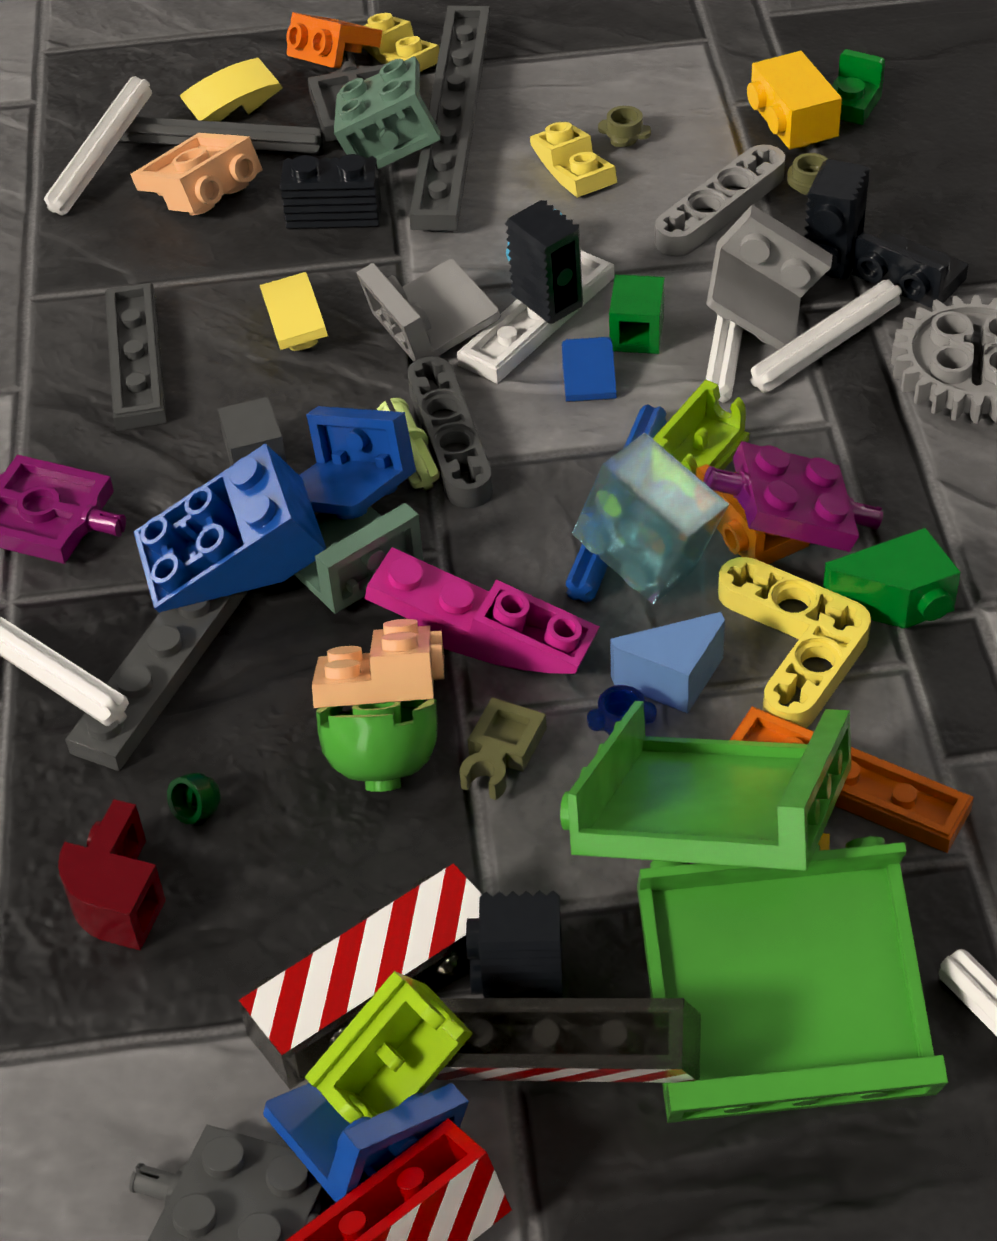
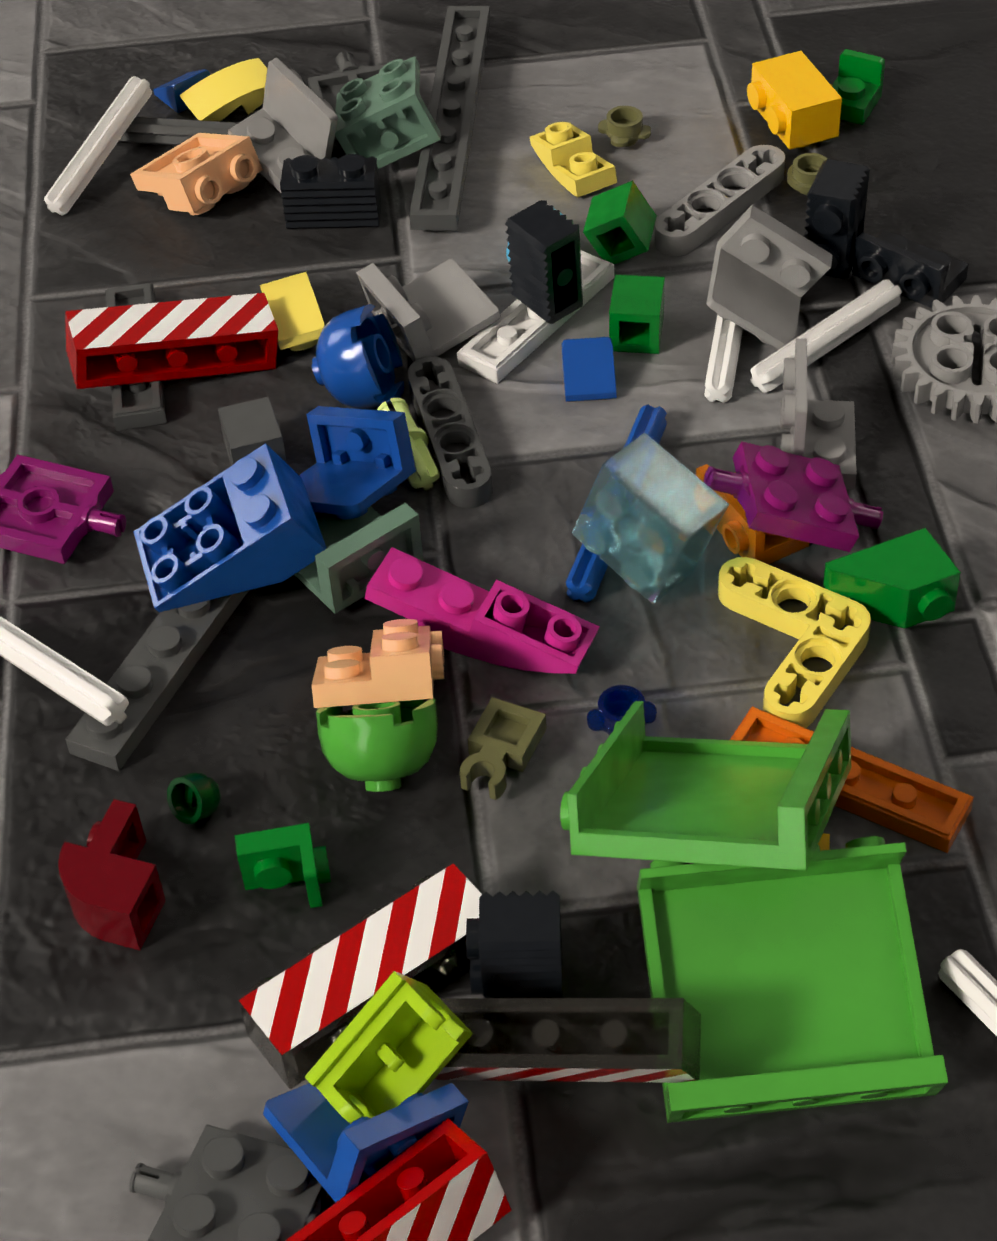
(170, 340): none -> brick
(171, 90): none -> blue slope
(281, 857): none -> green bracket
(289, 122): none -> light grey bracket
(325, 39): orange bracket -> none
(358, 359): none -> blue cylinder
(400, 42): light yellow slope -> none
(620, 223): none -> green brick
(670, 660): medium blue slope -> none
(704, 431): lime hinge -> none
(816, 426): none -> light grey bracket

